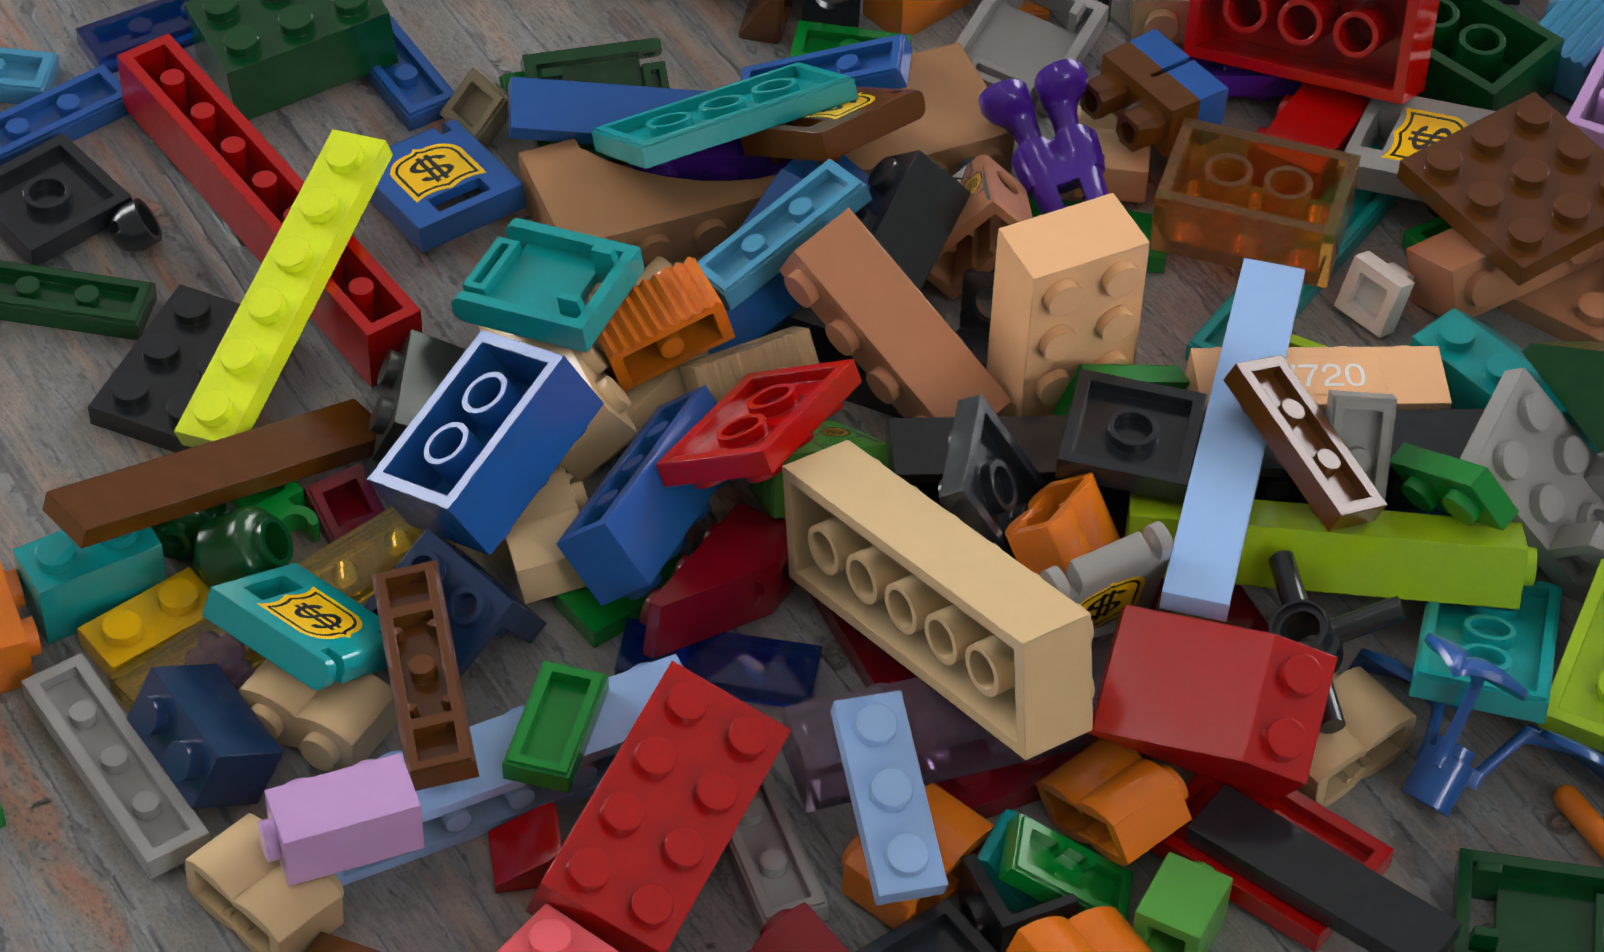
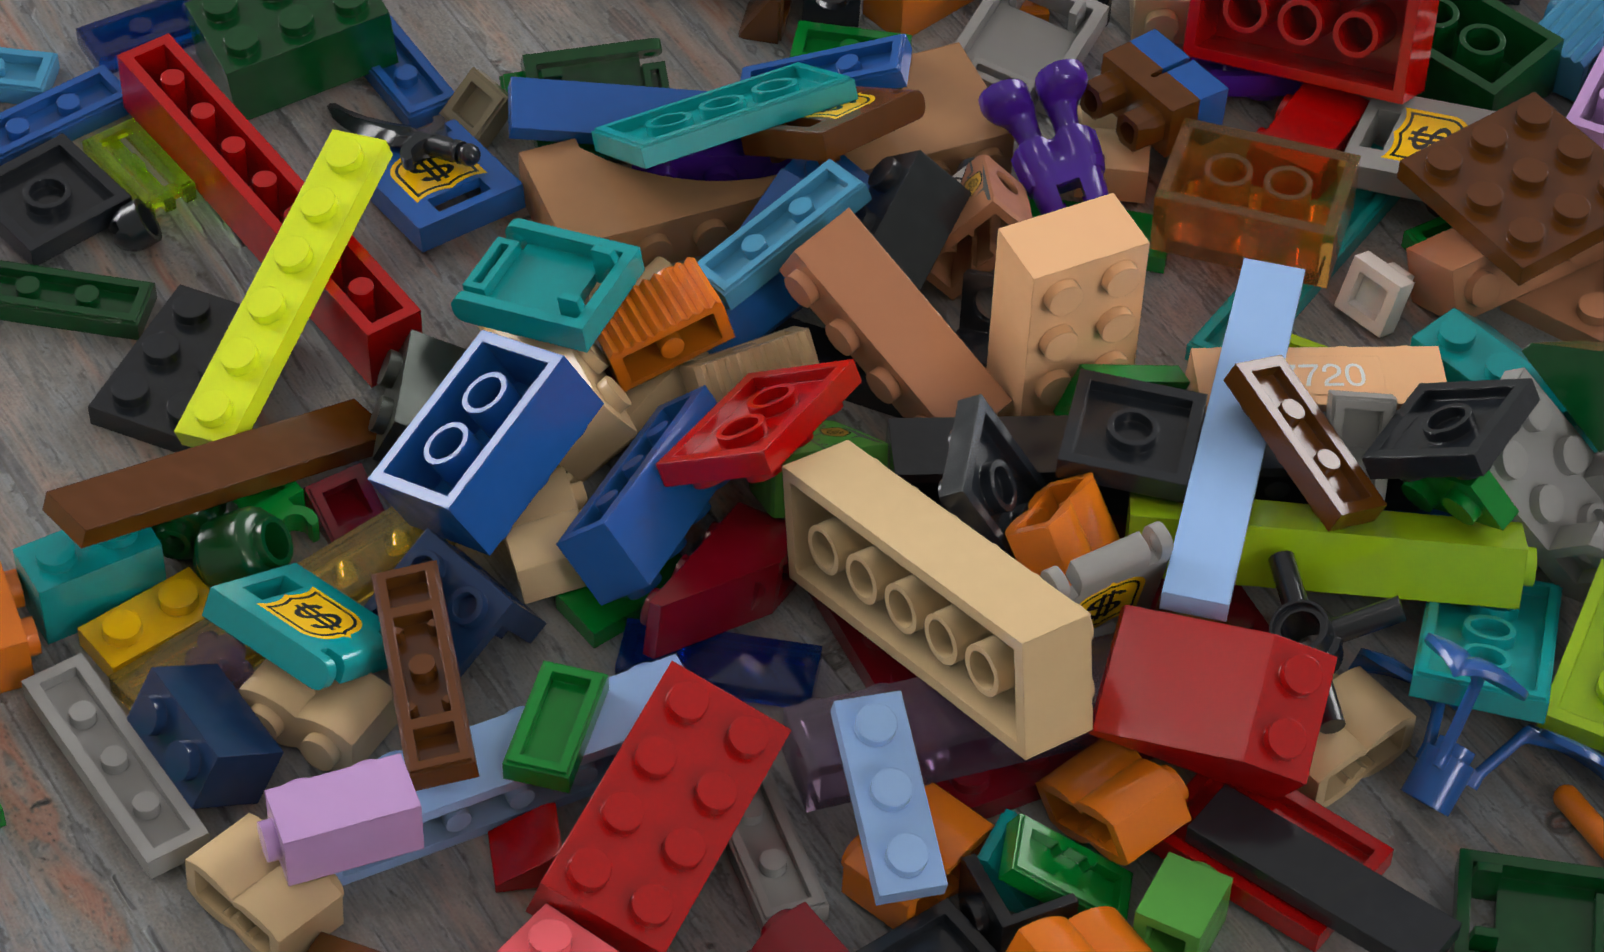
(158, 196): none -> clear neon green tile
(414, 143): none -> black piece
(1451, 429): none -> black plate

